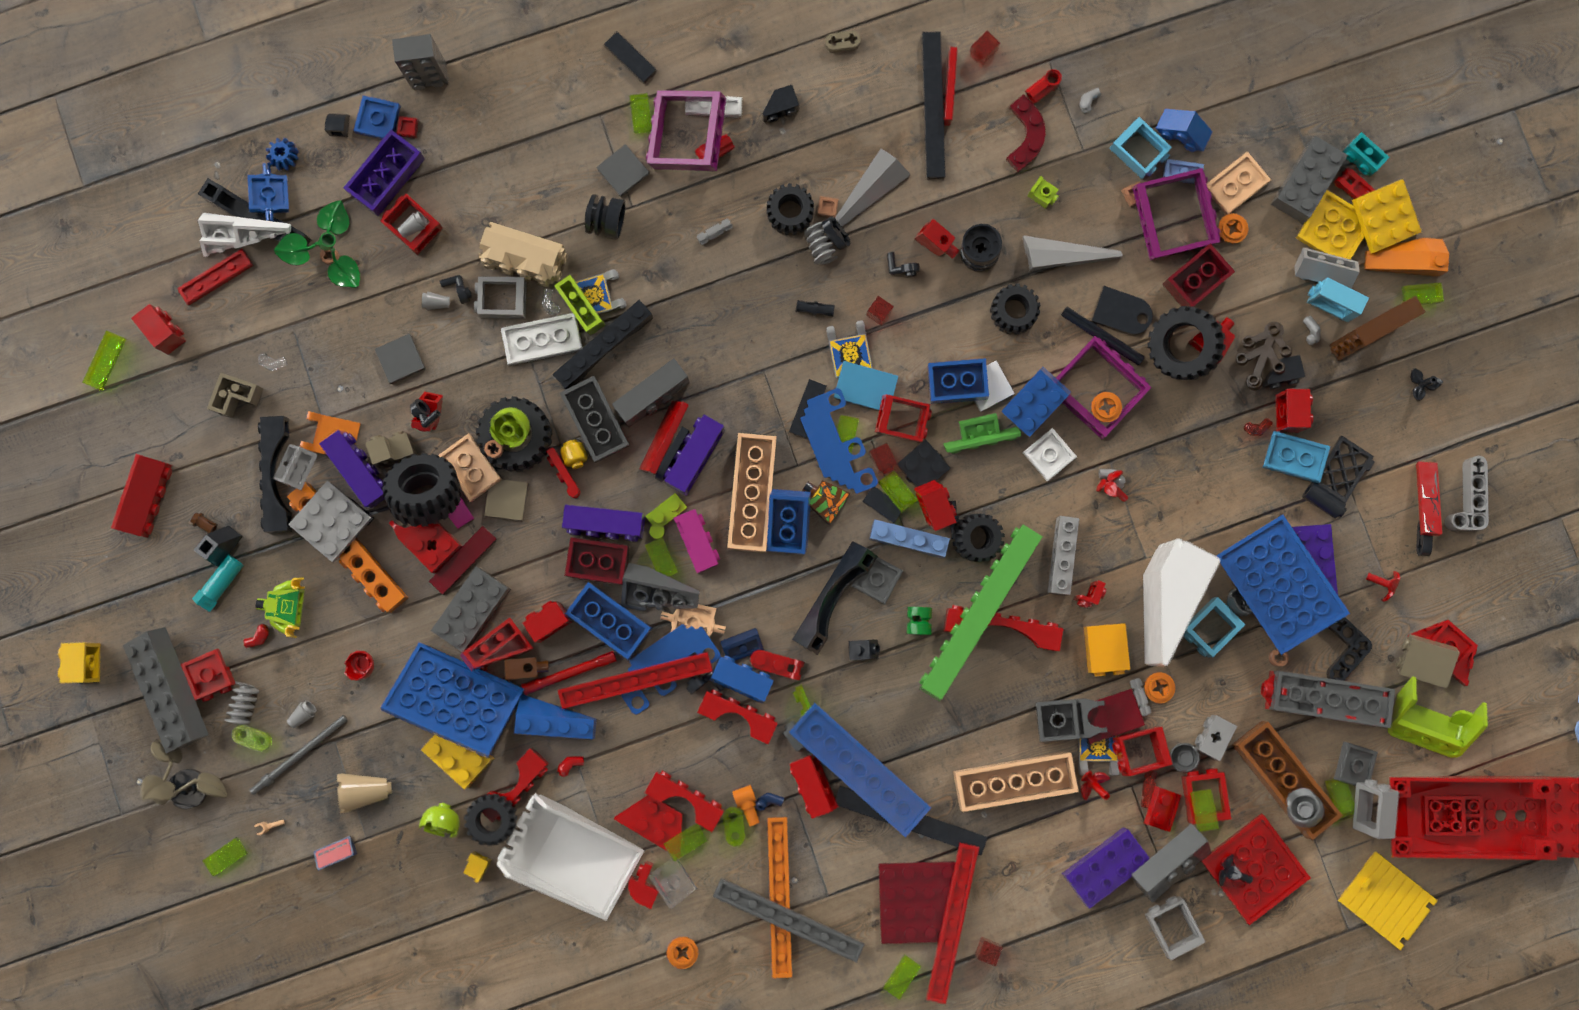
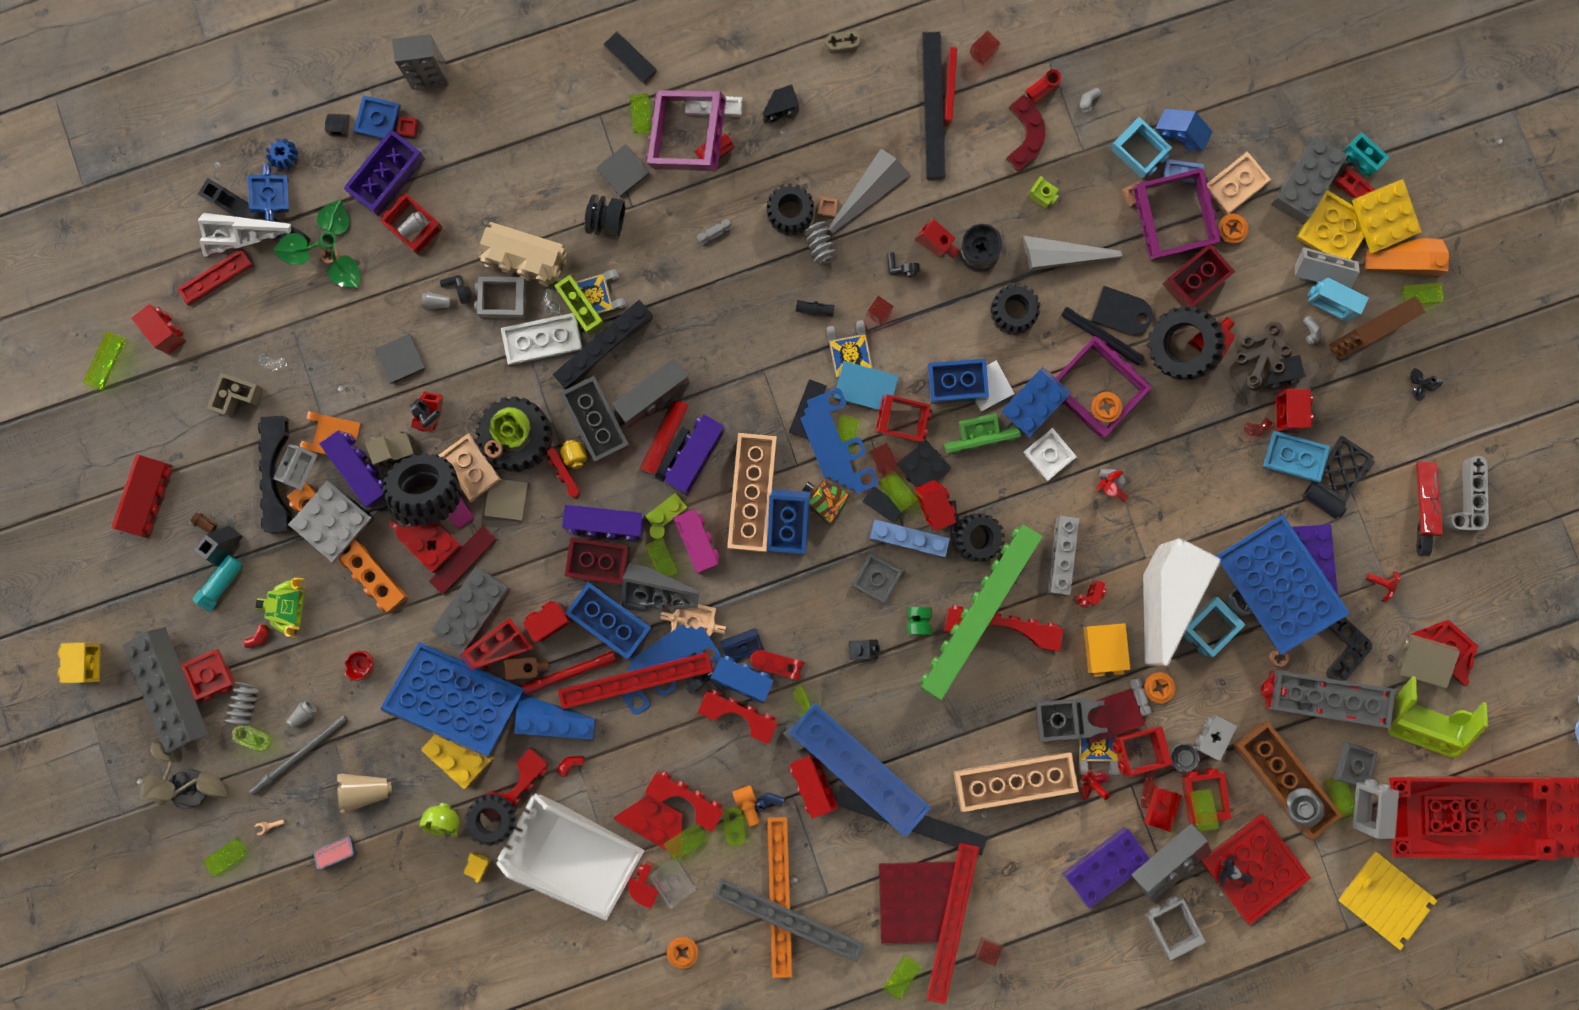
(836, 233): black beam -> none
(853, 565): black arch -> none

